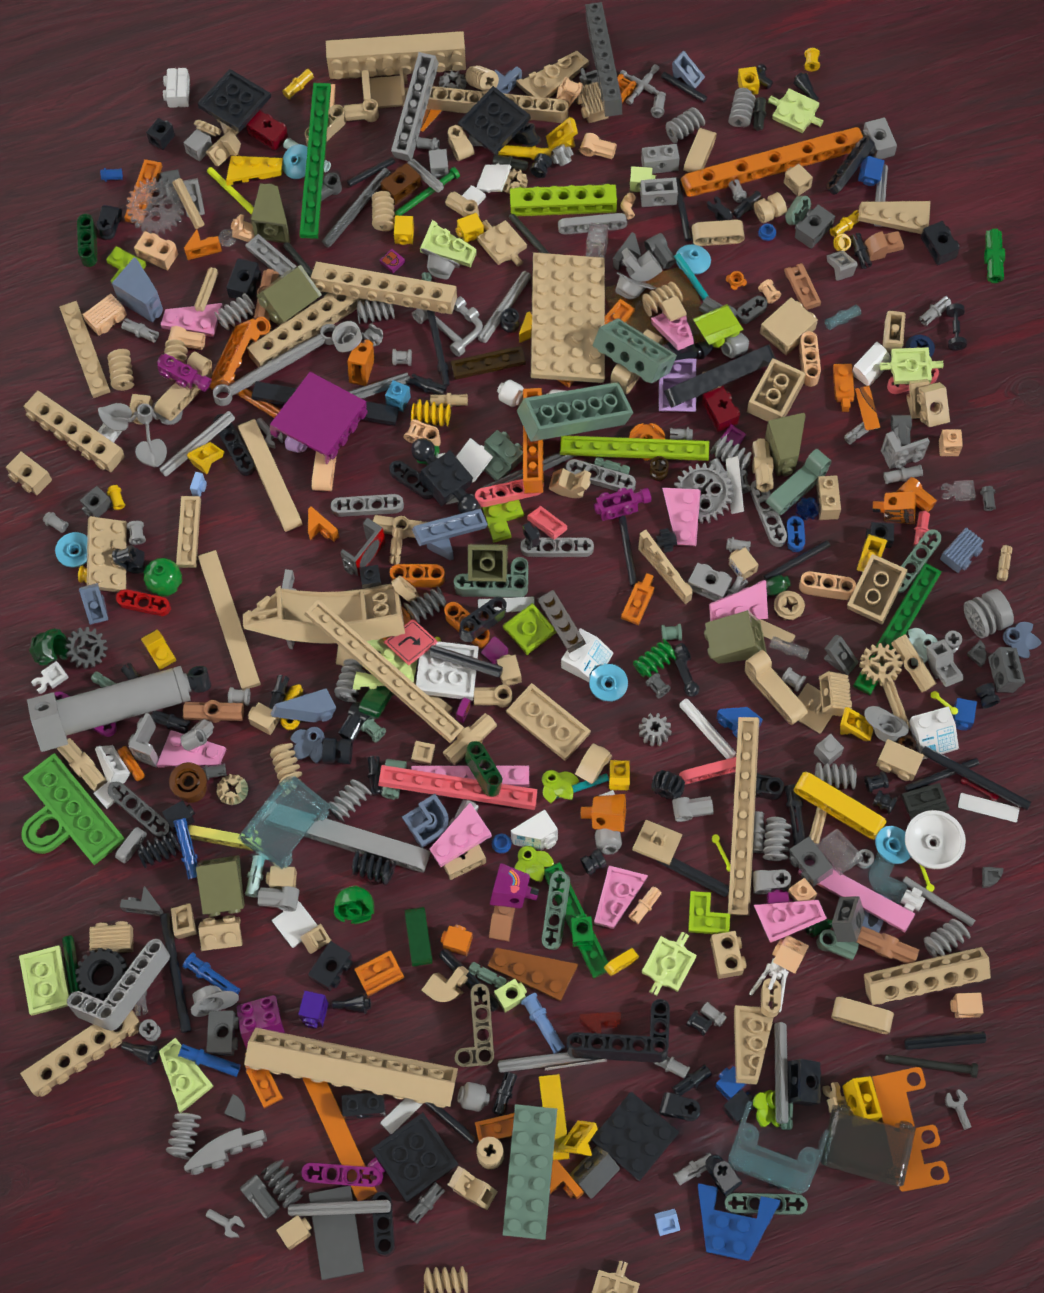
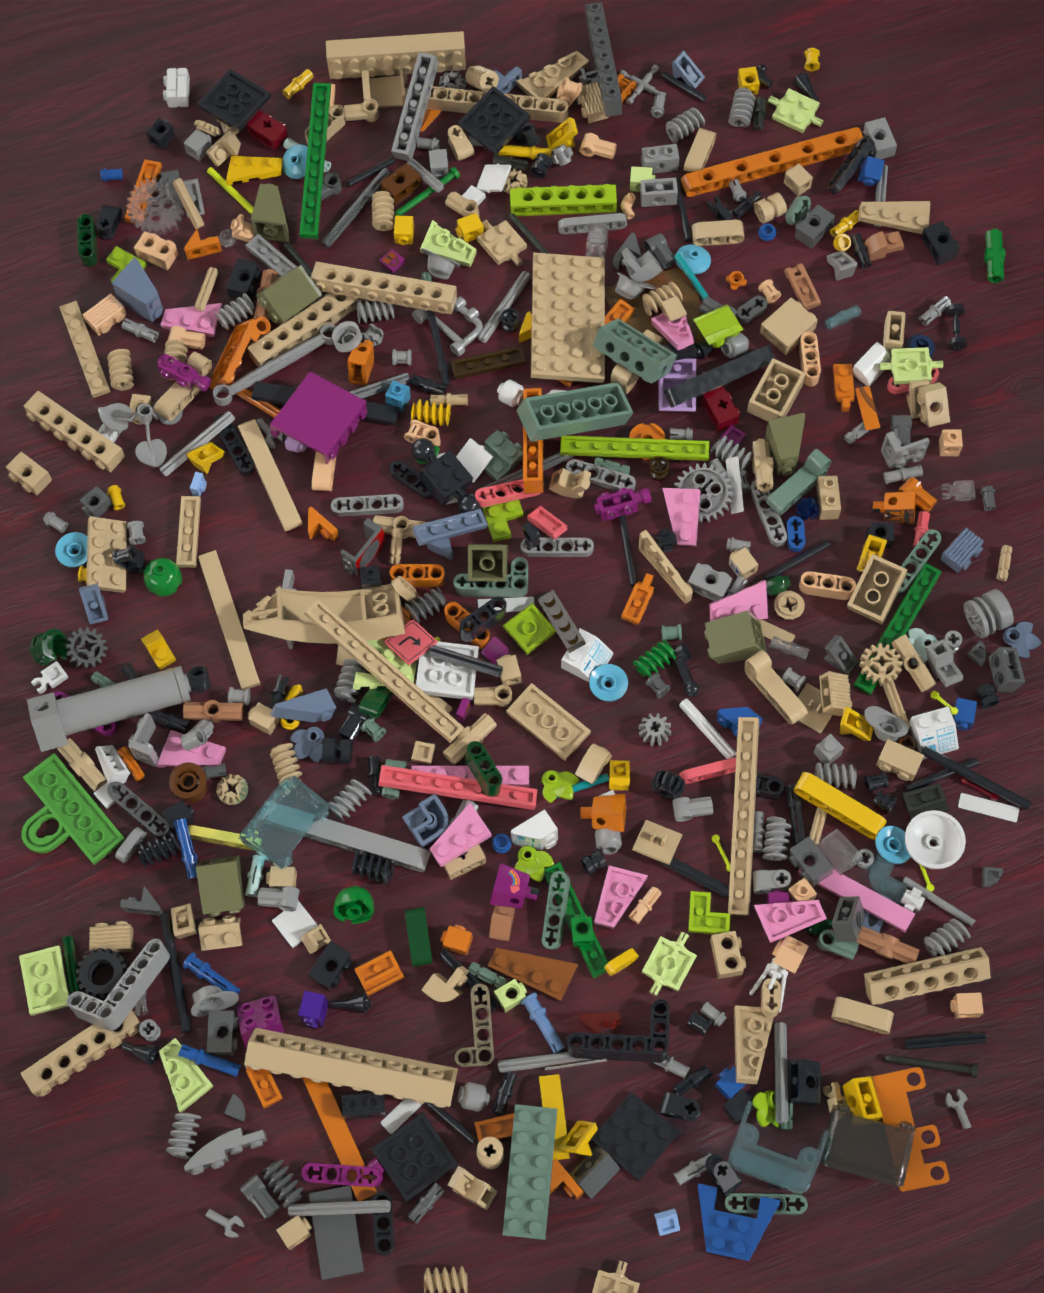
(137, 596): red beam -> none

